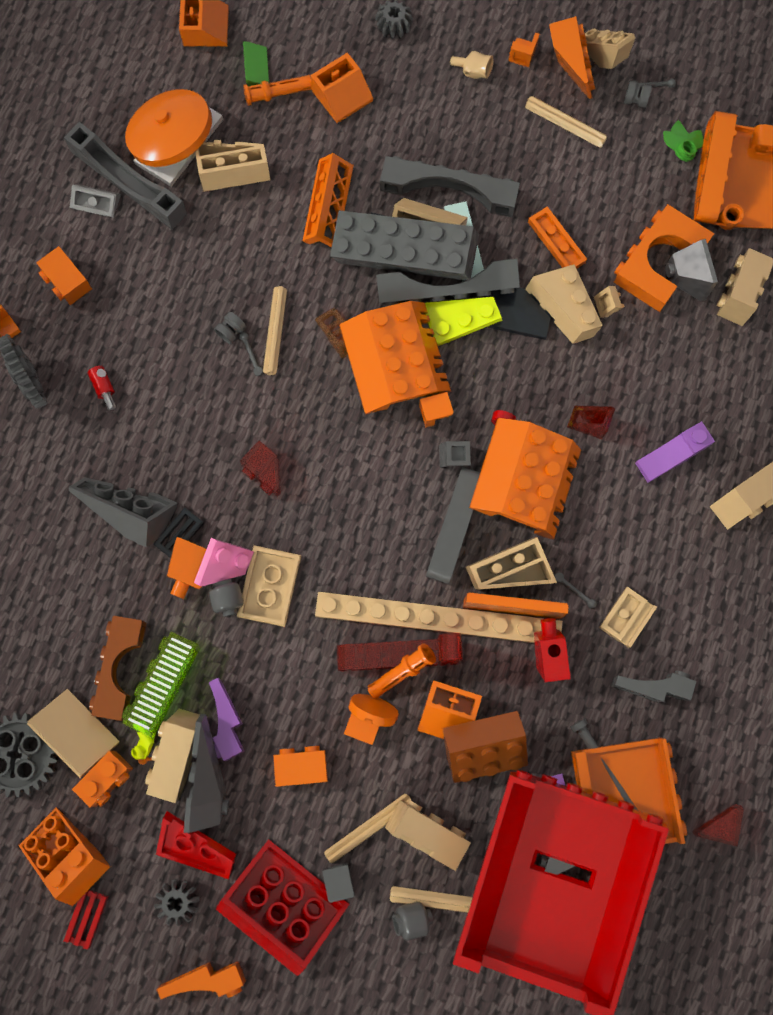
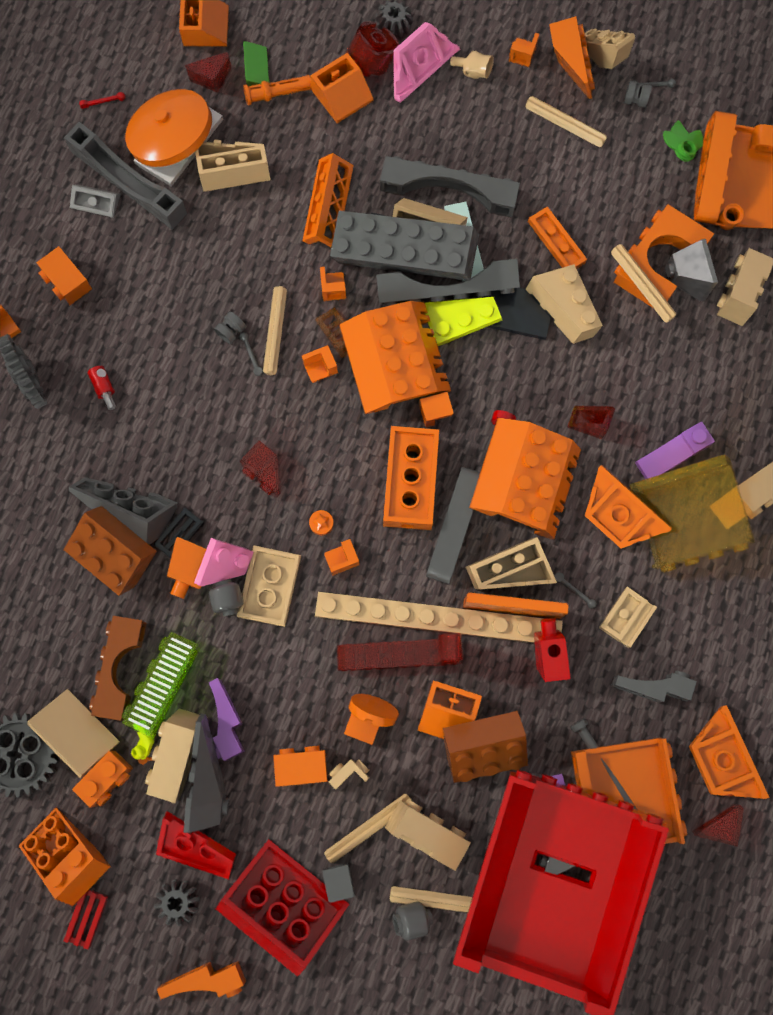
(85, 104): none -> red hinge
(109, 550): none -> dark orange brick
(210, 71): none -> clear red slope
(320, 364): none -> orange panel
(321, 522): none -> orange tile
(332, 285): none -> orange panel
(341, 772): none -> tan bracket
(342, 558): none -> orange panel
(372, 48): none -> clear red brick
(400, 465): none -> orange brick
(409, 666): orange pin -> none
(419, 58): none -> bright pink wing
(454, 453): dark grey panel -> none
(608, 301): tan tile -> none
(621, 513): none -> orange wing
(643, 283): none -> tan axle
(702, 509): none -> clear yellow panel
(725, 759): none -> orange wing

